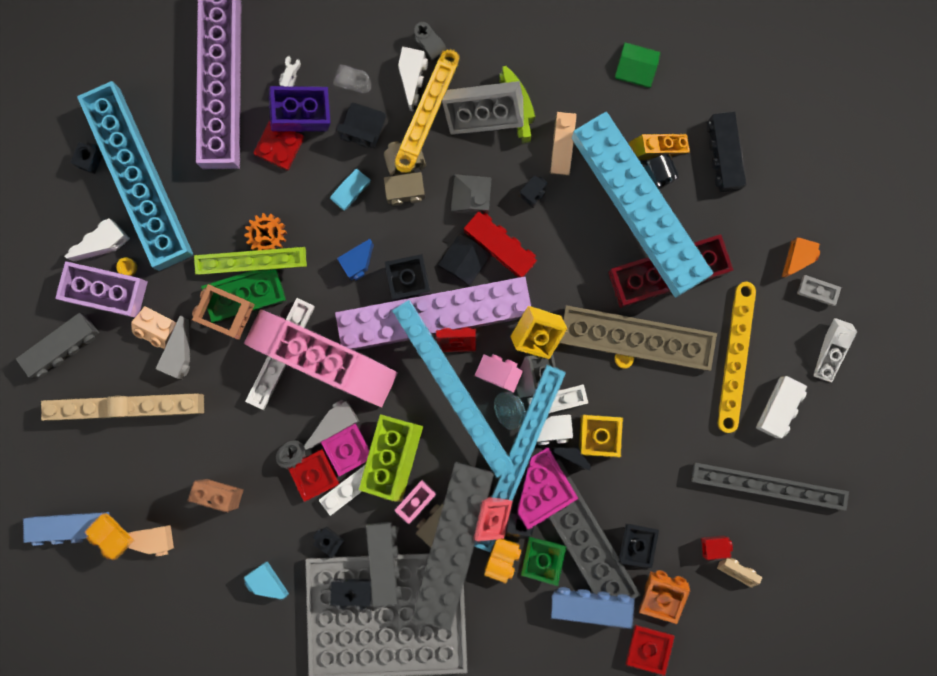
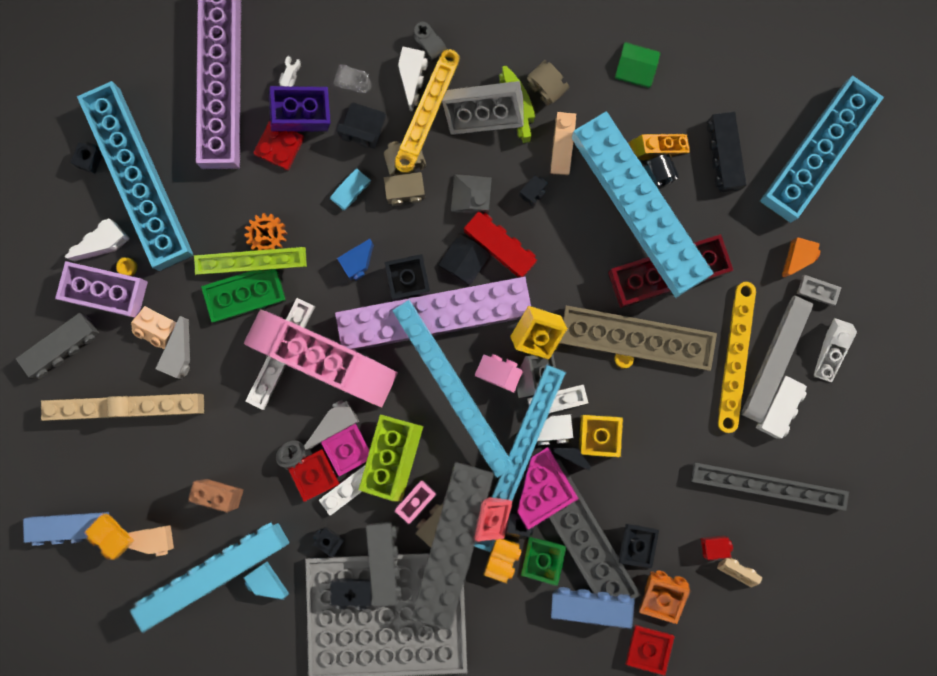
(206, 578): none -> medium azure brick
(240, 319): nougat window -> none
(456, 340): red plate -> none
(509, 410): clear light blue plate -> none
(547, 82): none -> dark tan brick
(777, 359): none -> light grey beam
(821, 149): none -> medium azure brick

